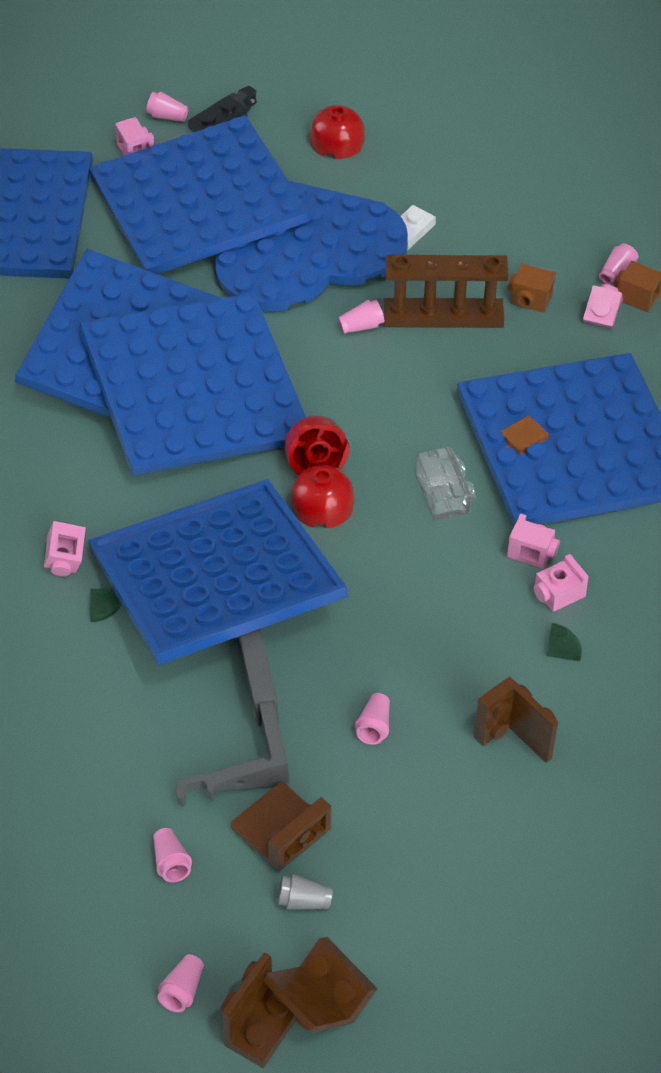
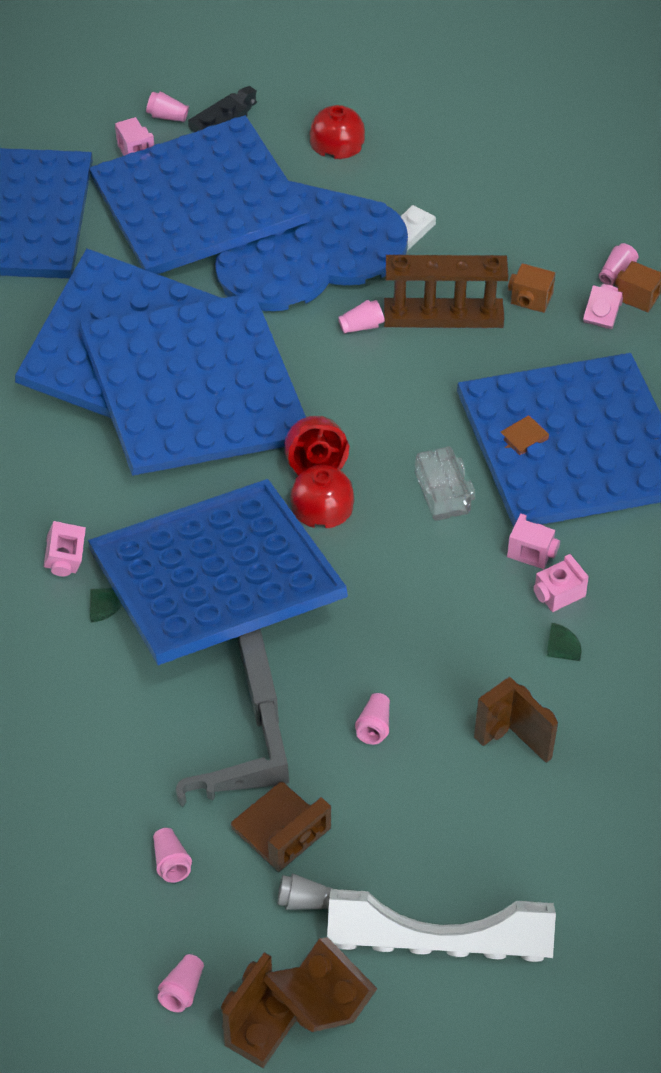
(518, 930): none -> white arch

